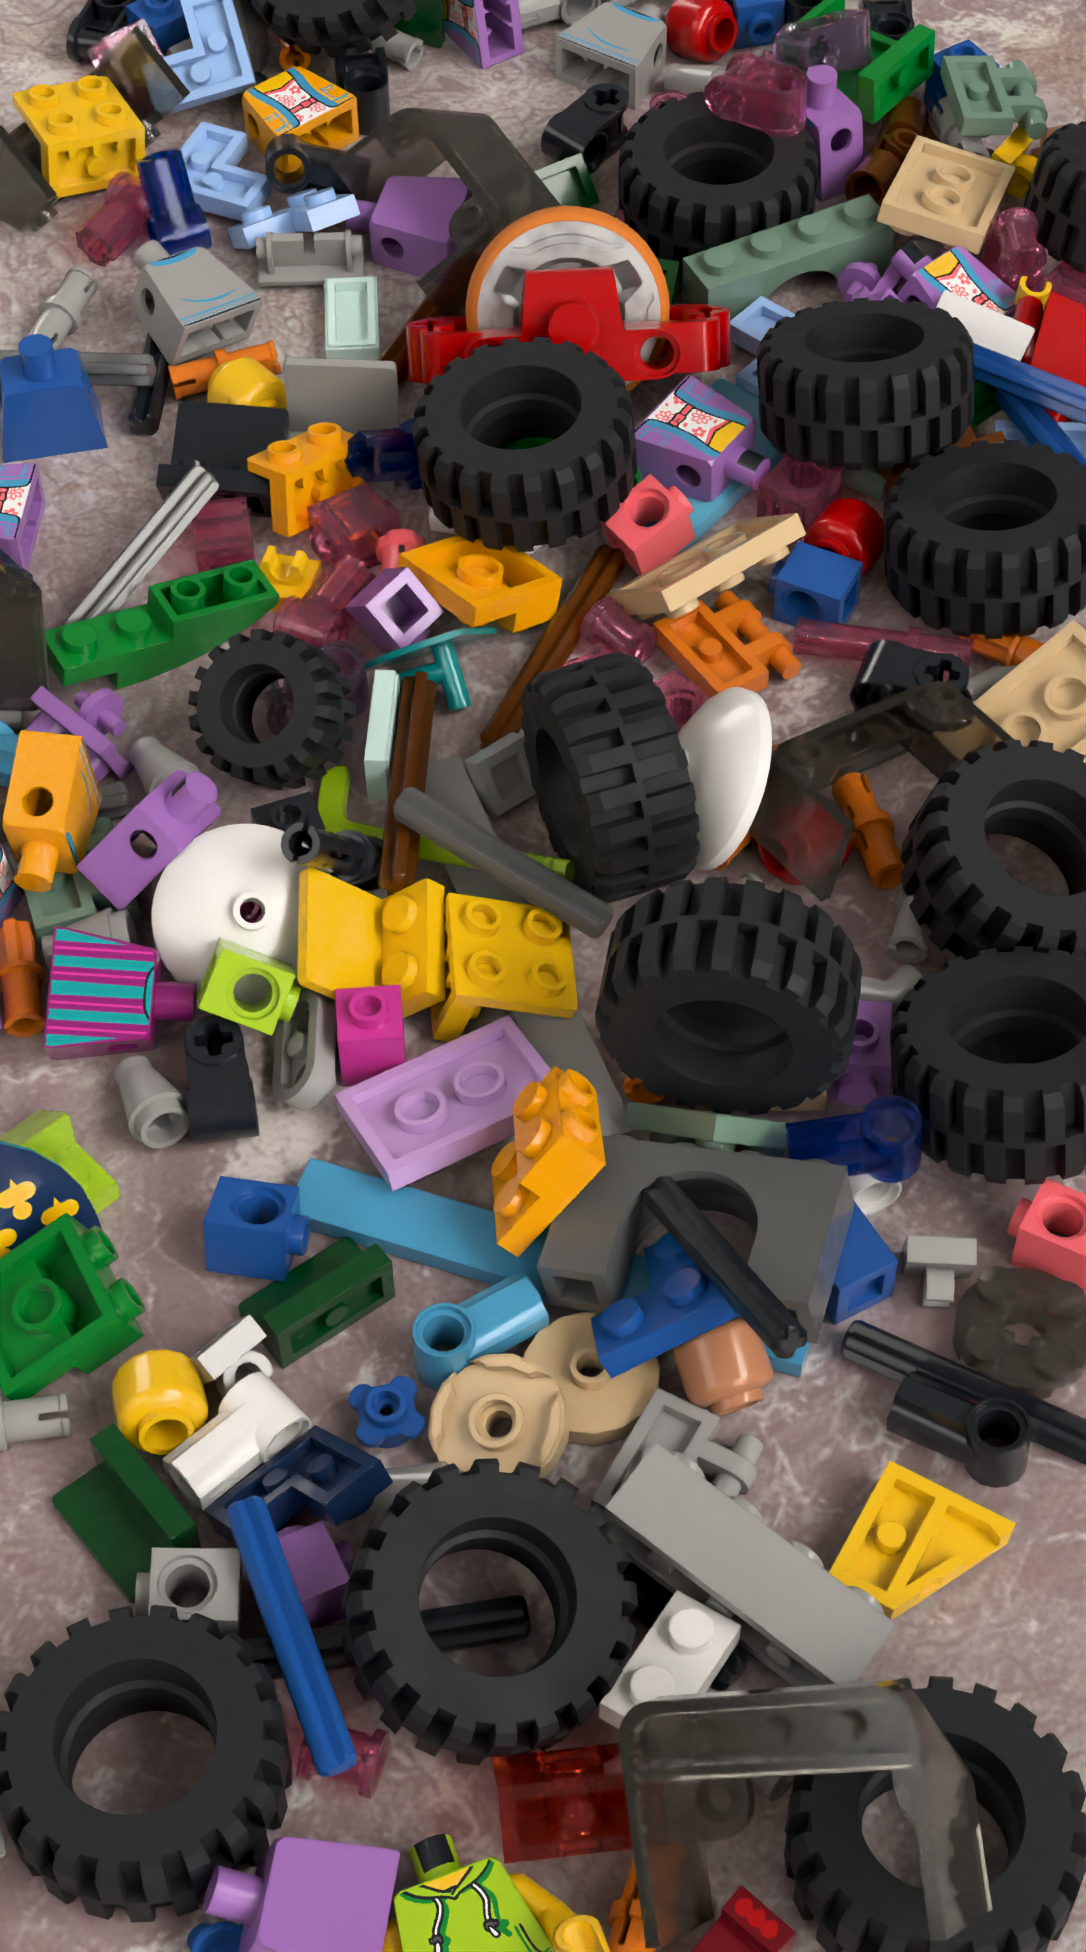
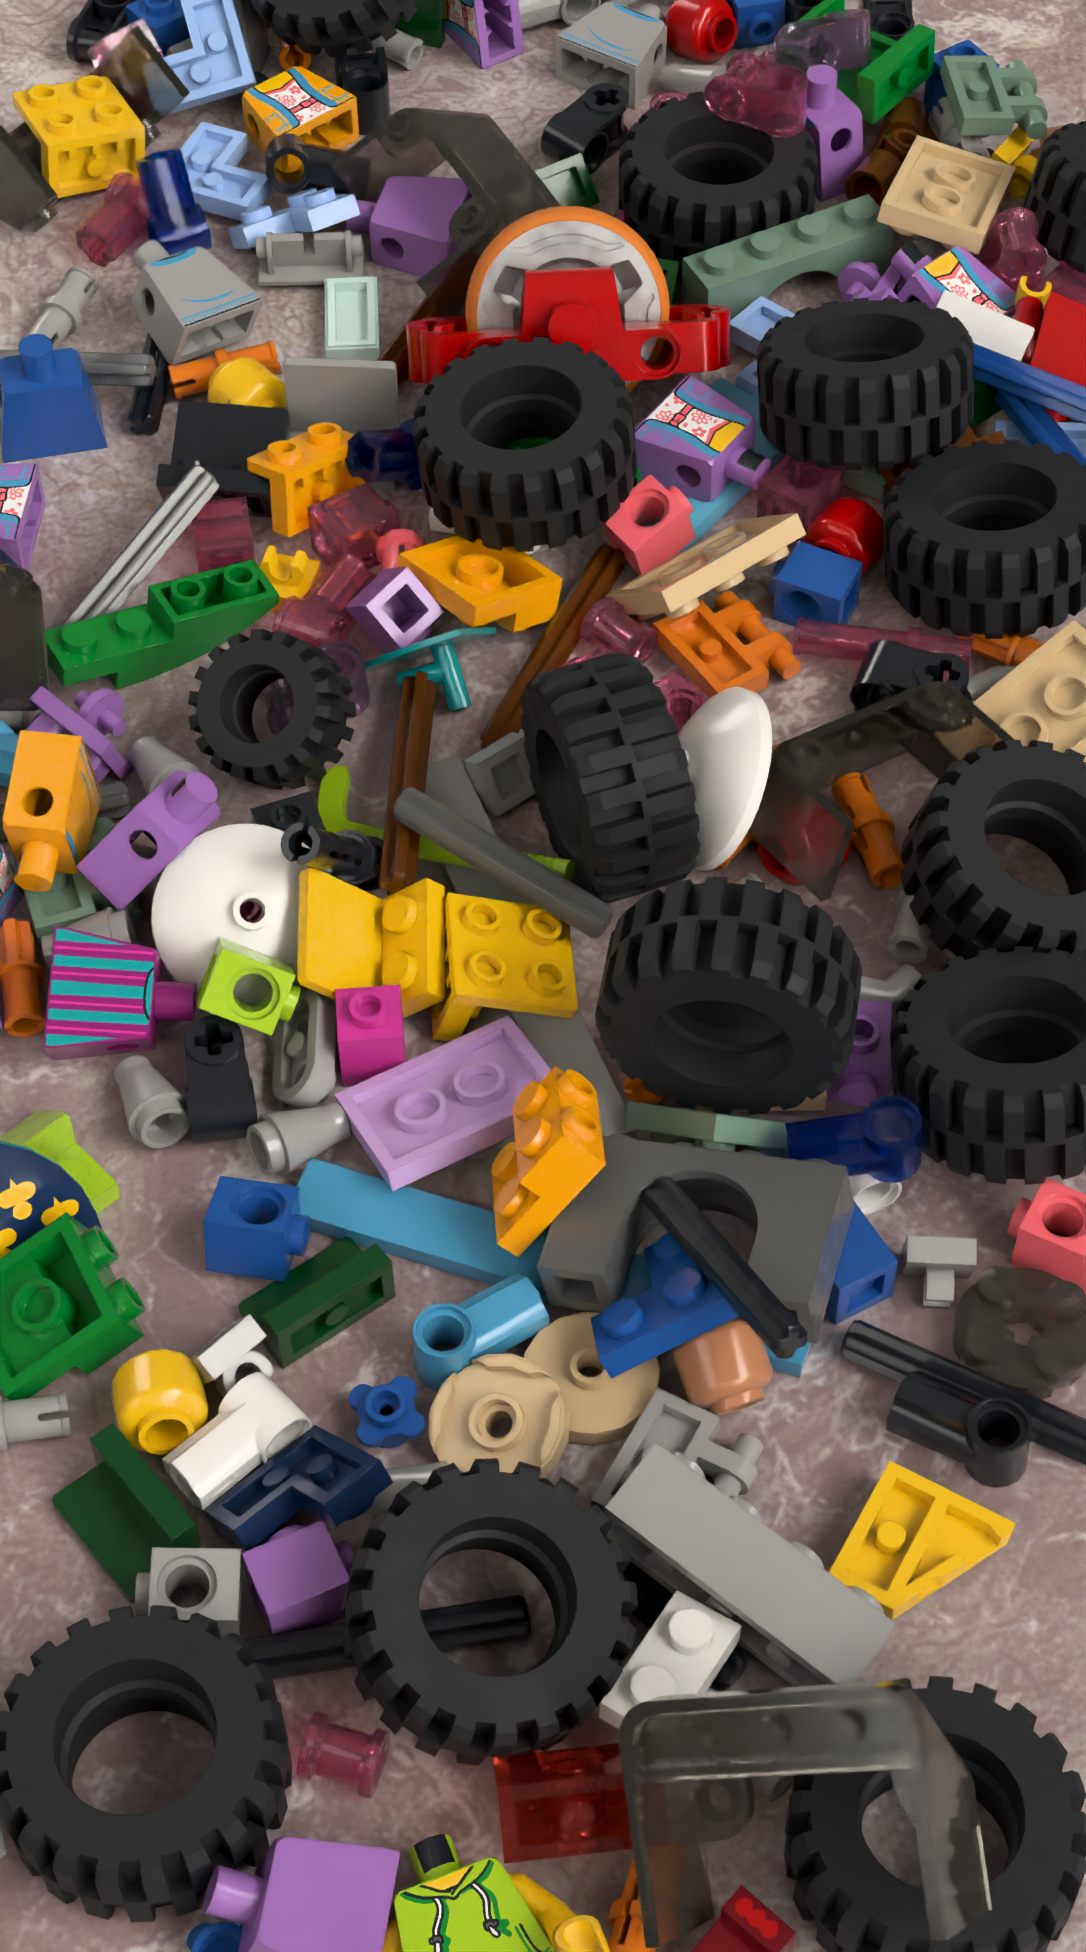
(291, 1137): none -> light grey cone
(291, 1637): blue axle -> none
(381, 733): light aqua tile -> none

